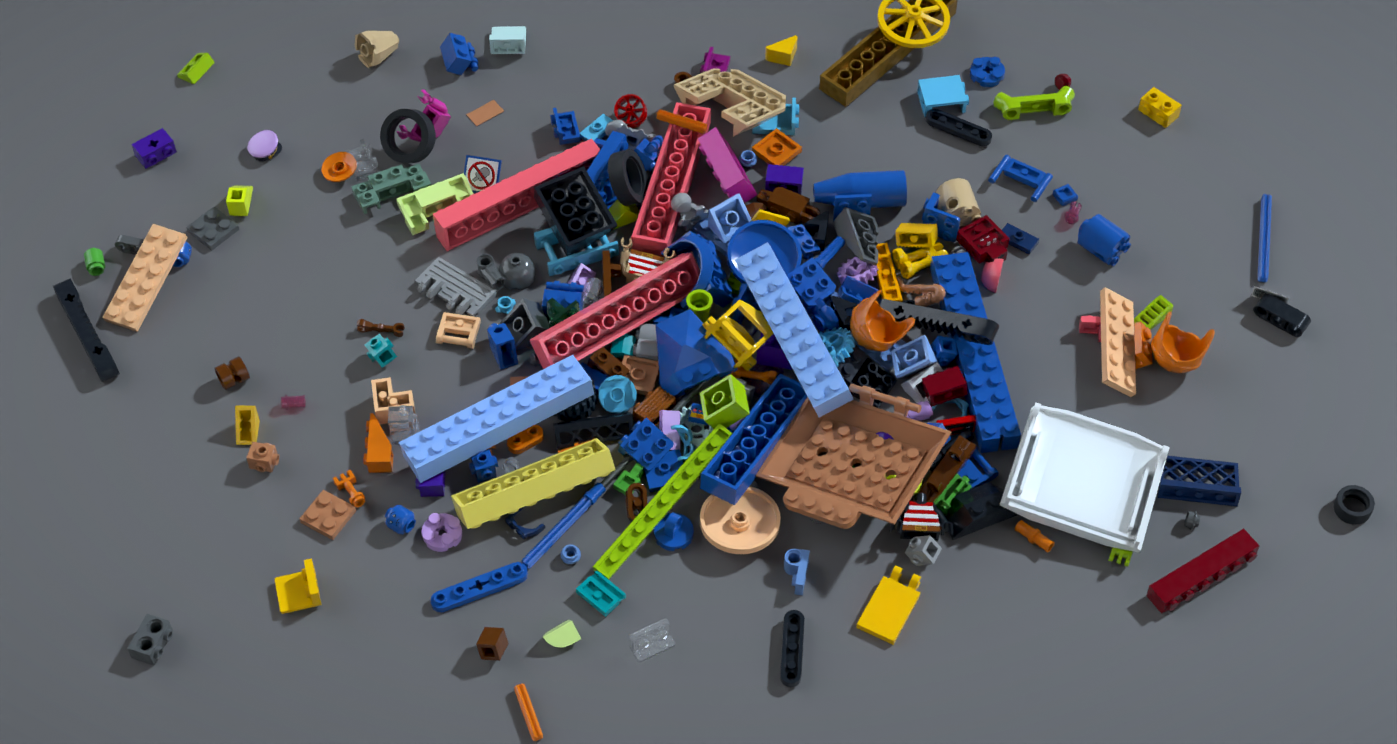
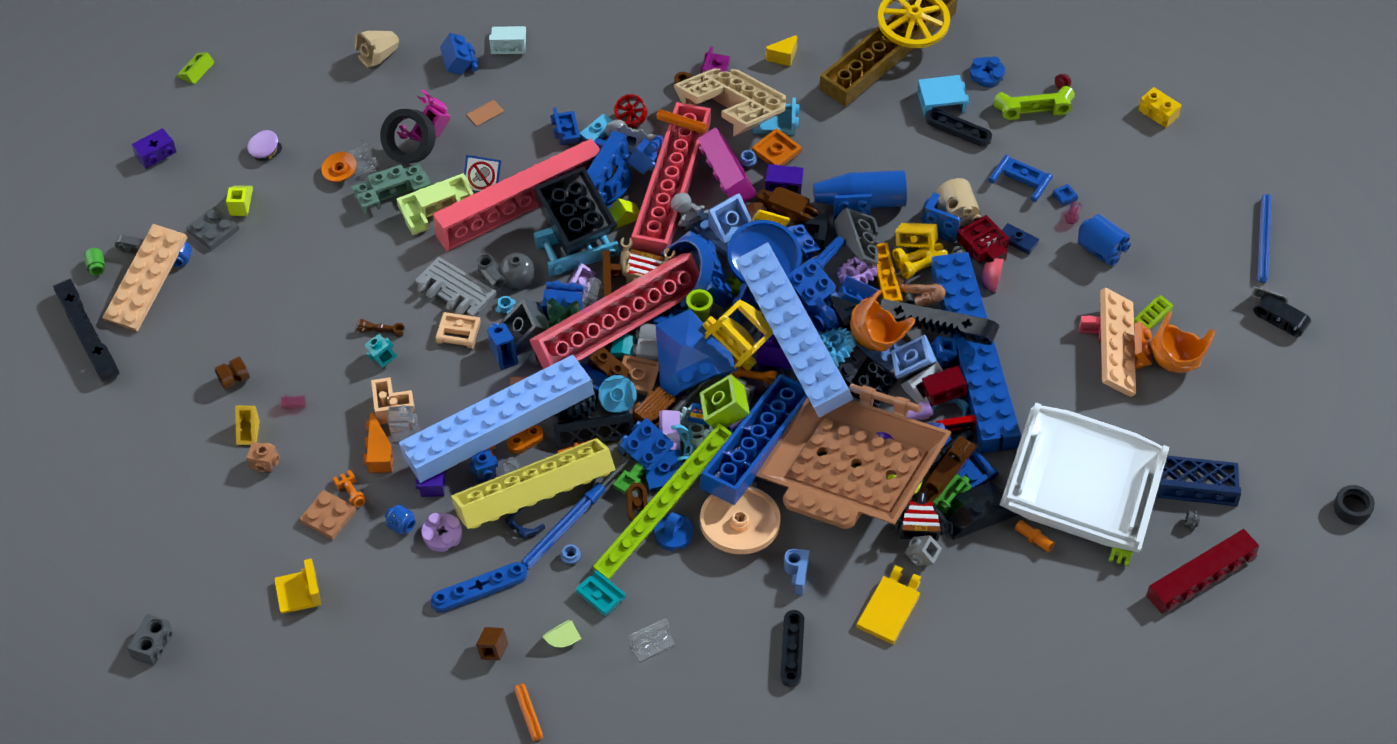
(627, 192): black tyre -> none

